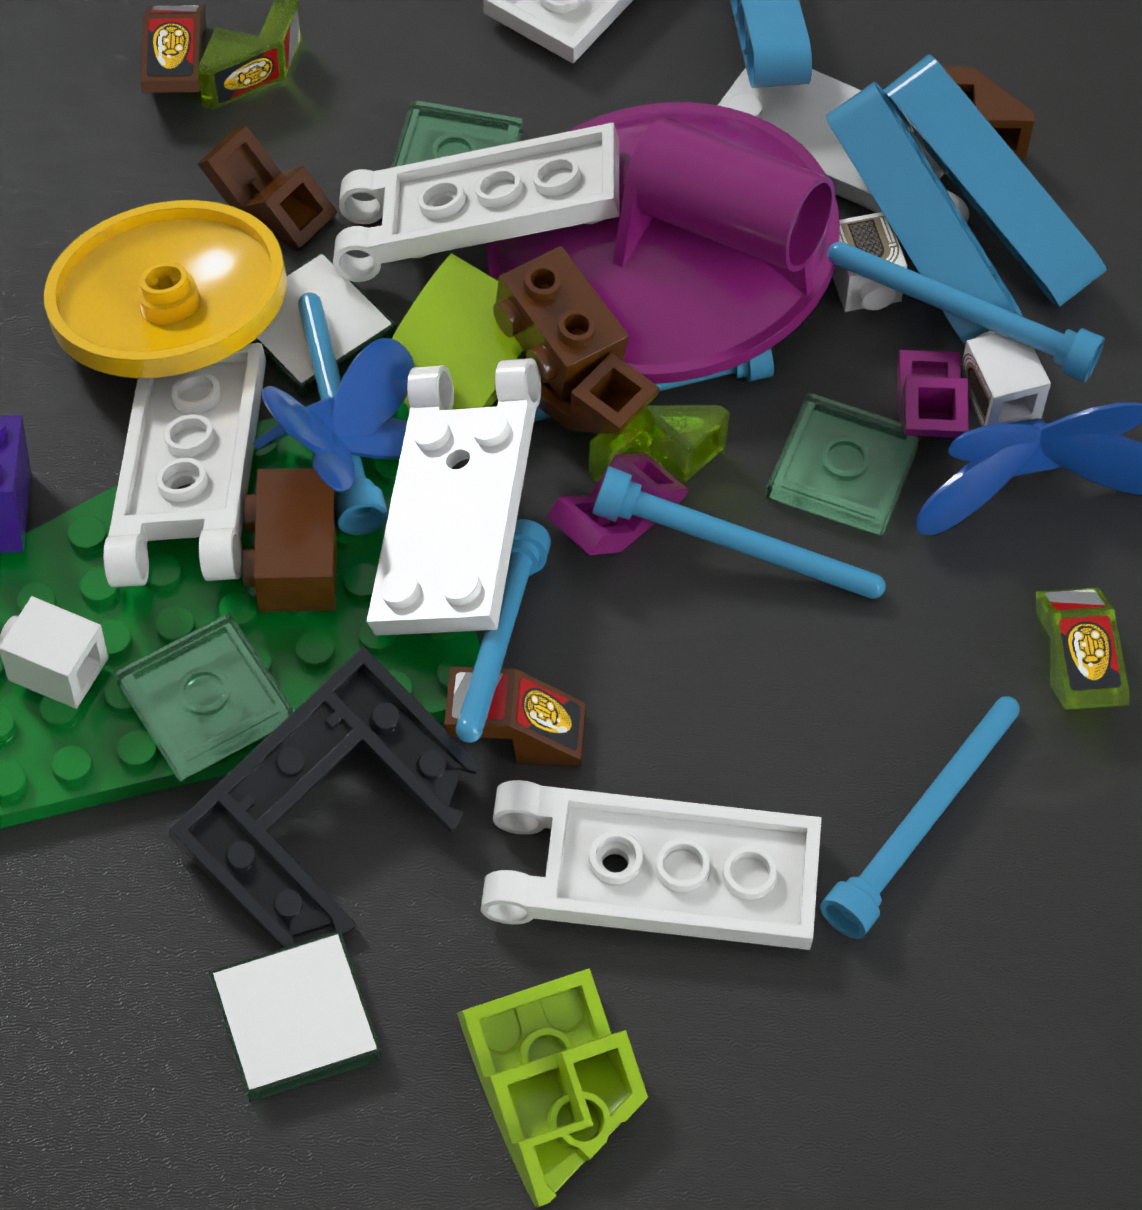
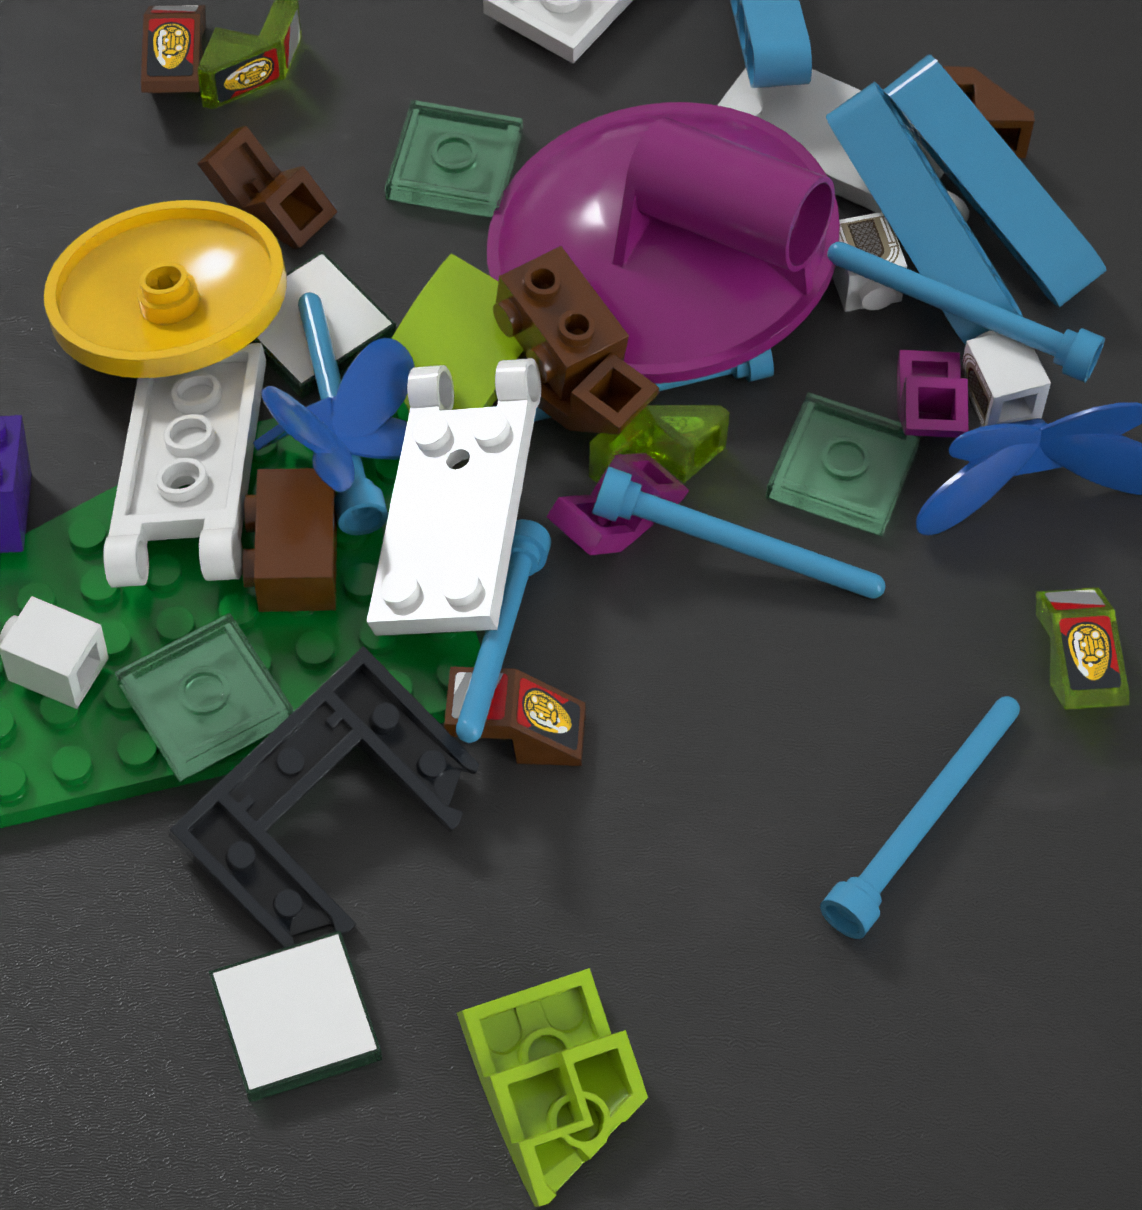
(478, 198): white hinge -> none
(686, 872): white hinge -> none

